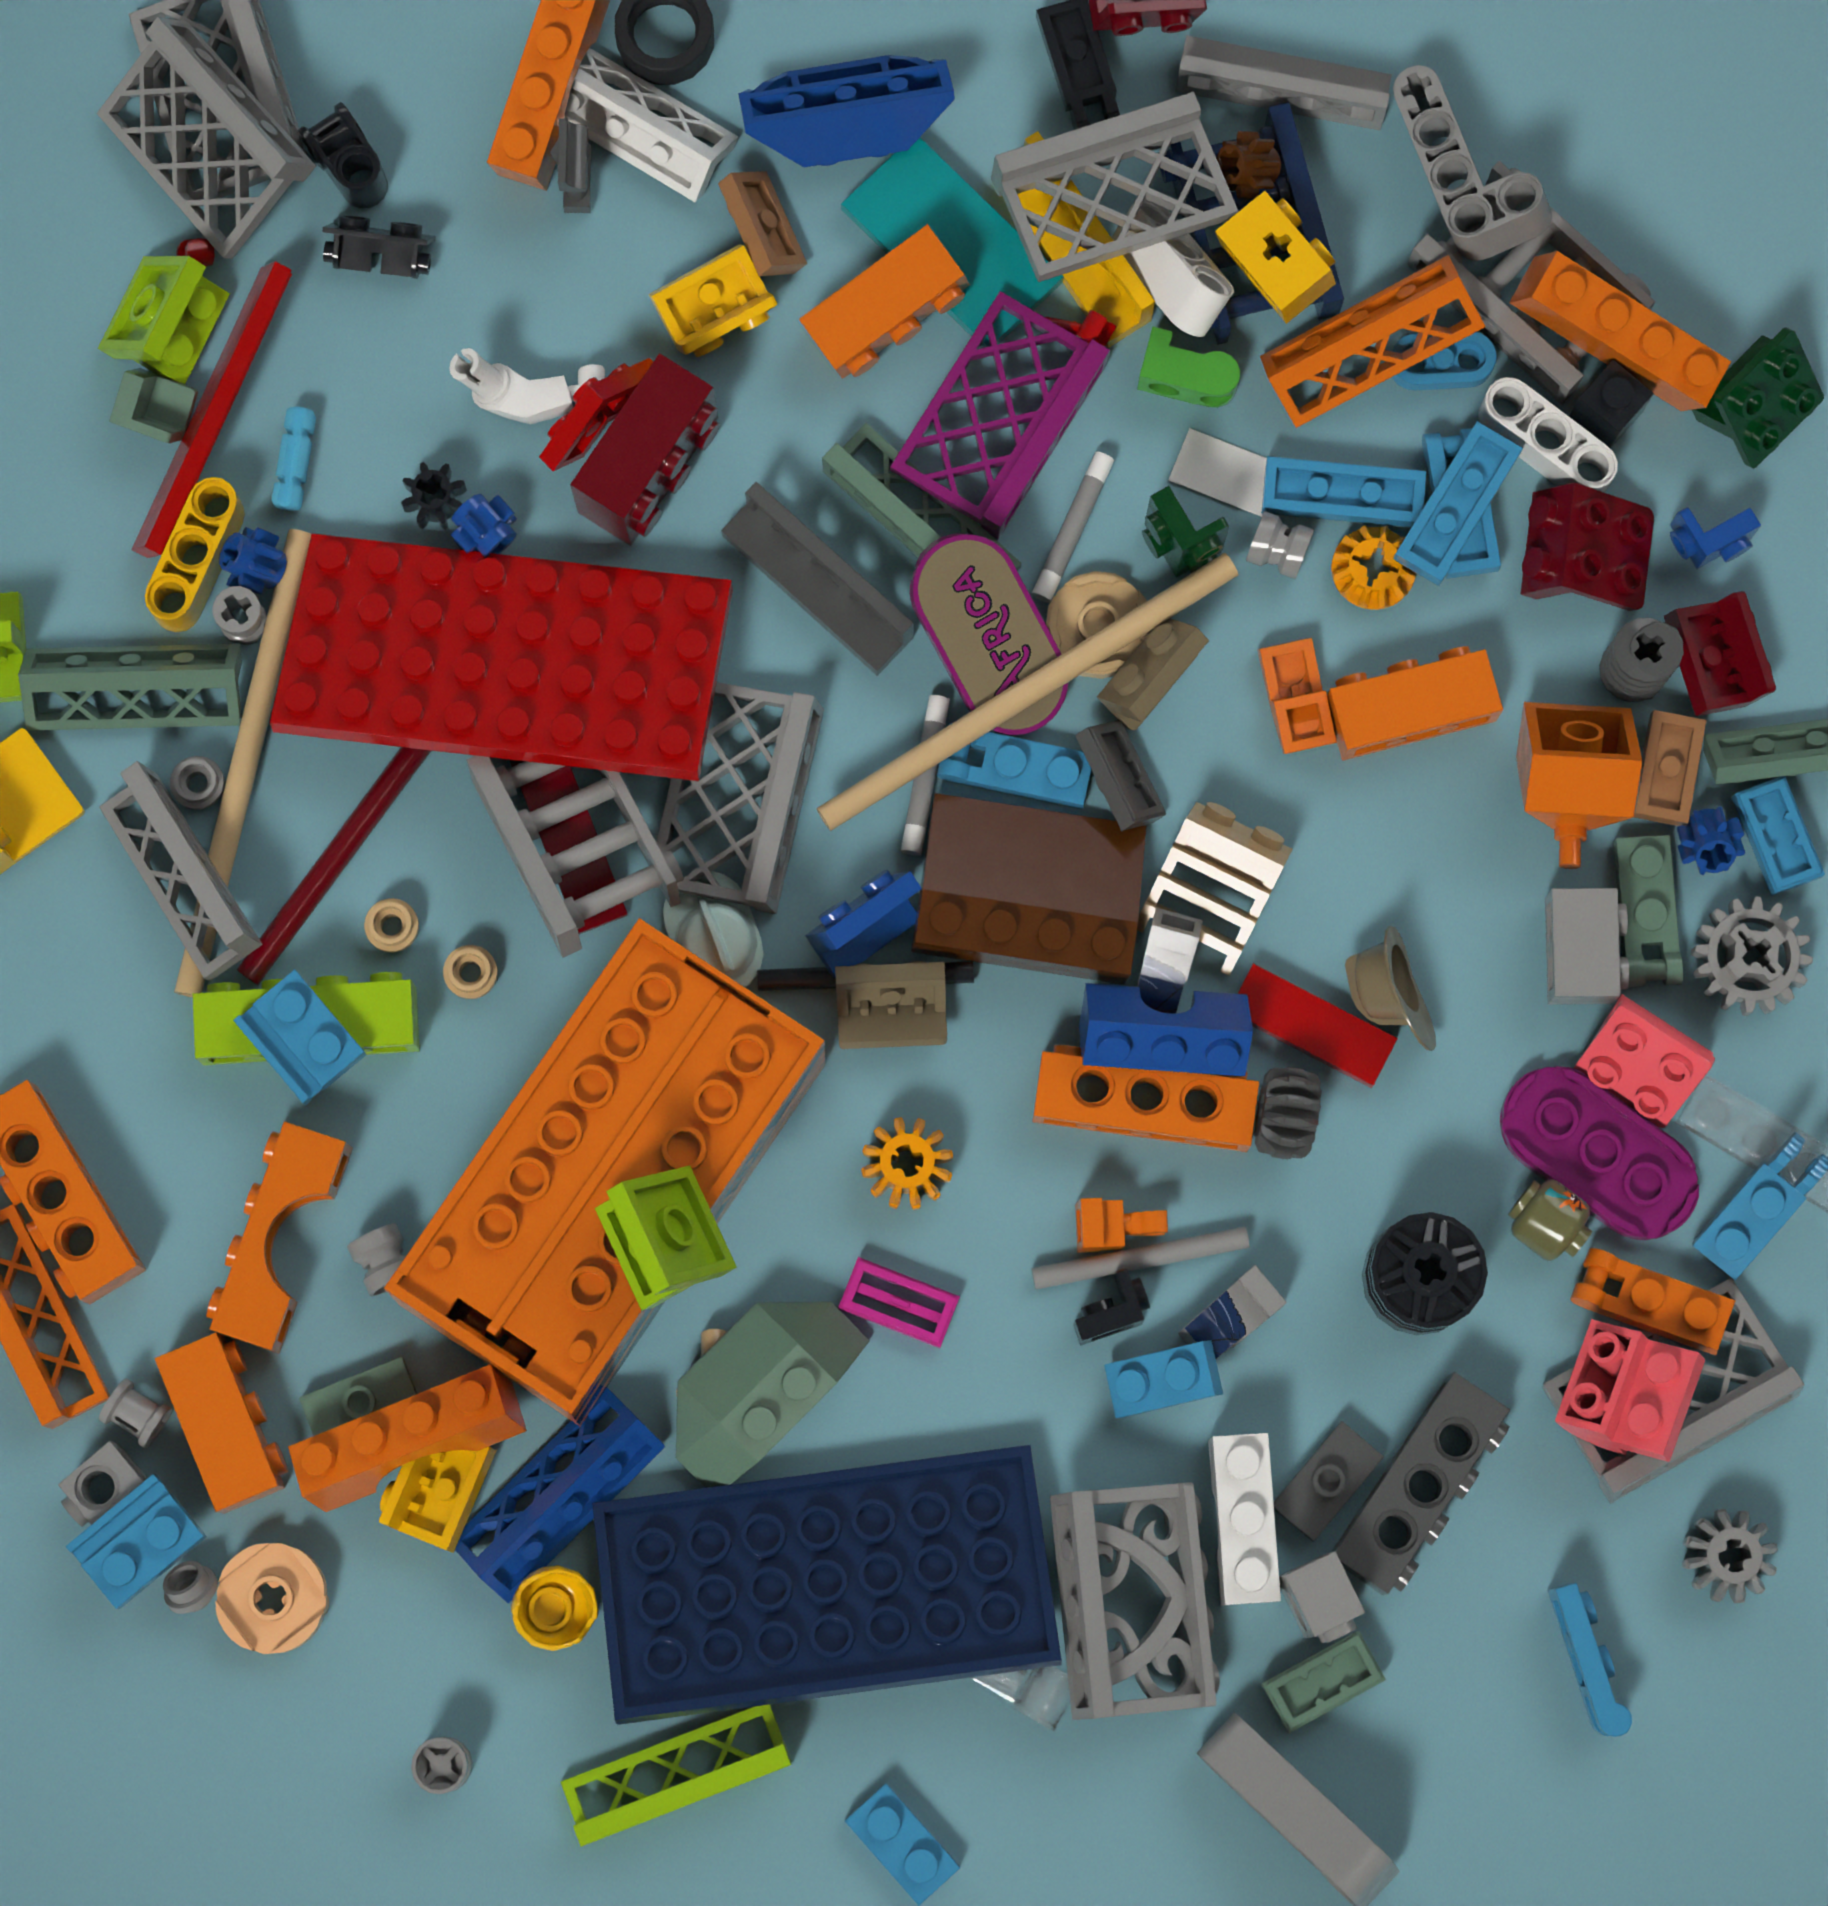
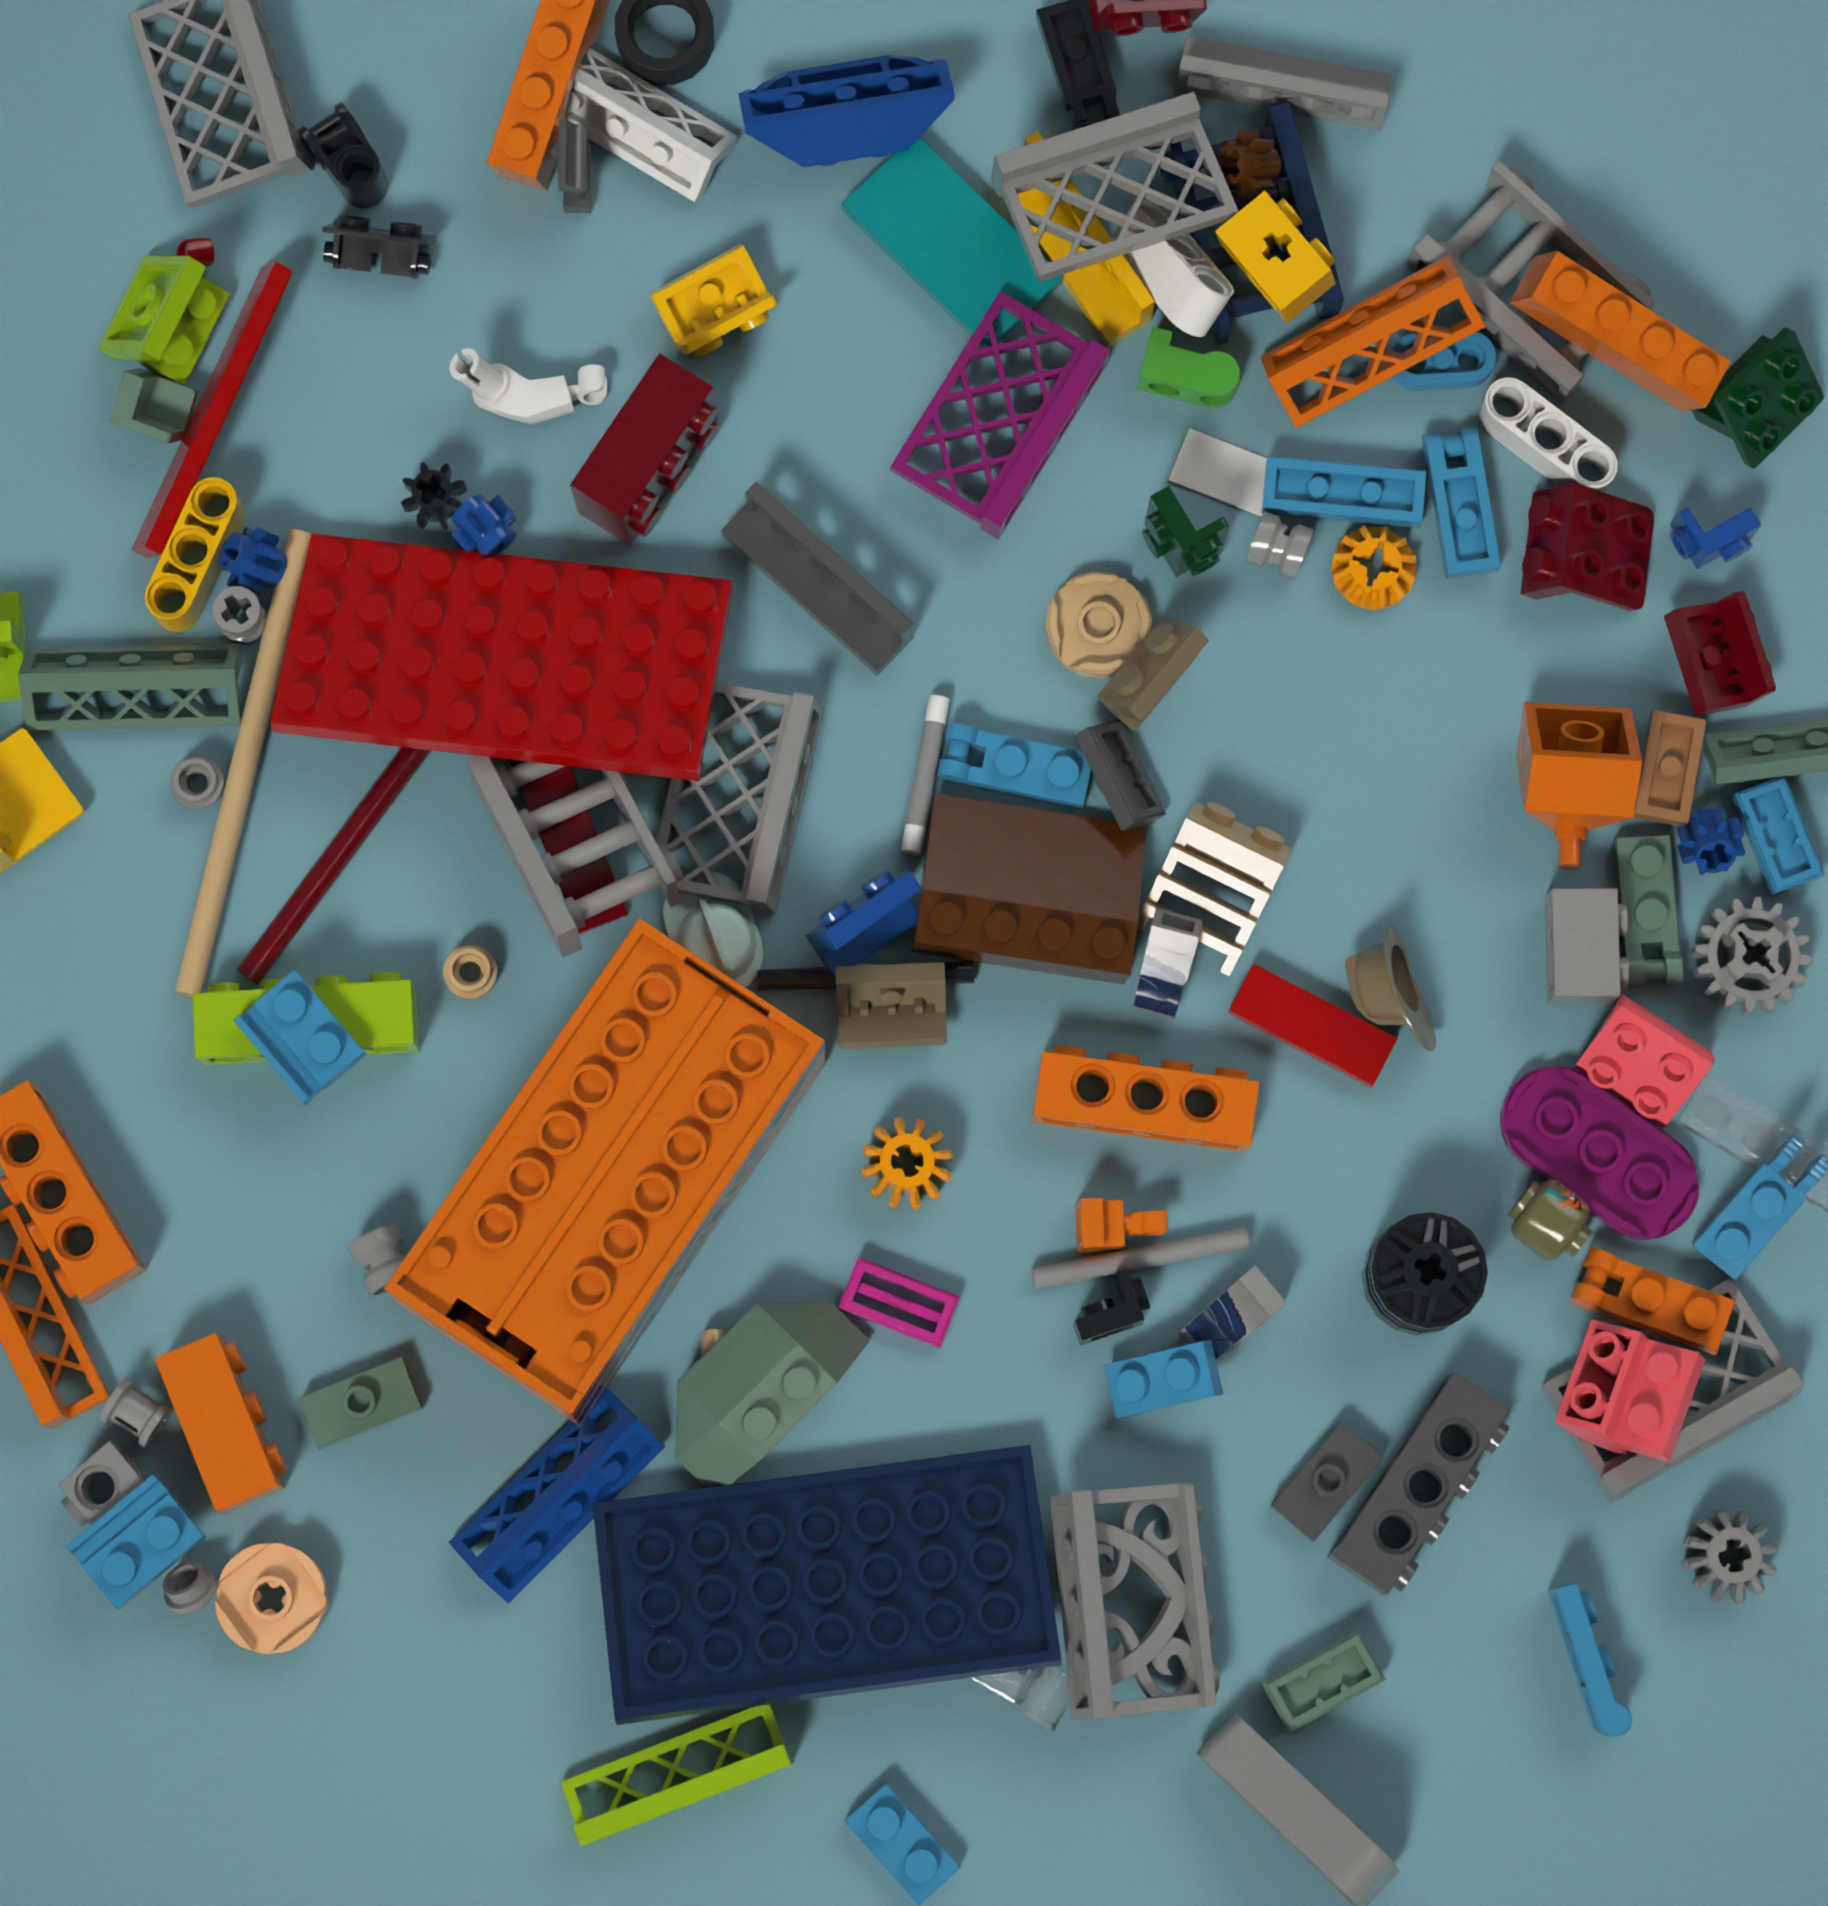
(190, 867): light grey fence -> none
(222, 98): light grey fence -> none
(293, 458): medium azure axle -> none
(299, 1171): orange arch -> none
(380, 913): tan plate -> none
(434, 1770): light grey wheel -> none
(436, 1495): yellow bracket -> none
(449, 1417): orange arch -> none
(554, 1608): yellow hair -> none
(595, 406): red plate -> none
(664, 1235): lime bracket -> none
(762, 223): medium nougat plate -> none
(883, 505): sand green fence -> none
(886, 303): orange brick -> none
(983, 624): dark tan tile -> none
(1027, 691): tan piece -> none
(1072, 527): light grey bar -> none
(1094, 327): red hand -> none
(1126, 1033): blue arch -> none
(1245, 1519): white arch -> none
(1287, 1113): dark grey gear -> none
(1296, 695): orange slope -> none
(1322, 1598): light grey brick -> none
(1413, 702): orange brick -> none
(1452, 162): light grey beam -> none
(1457, 503): dark azure plate -> none
(1611, 404): black brick -> none
(1646, 640): dark grey piece -> none

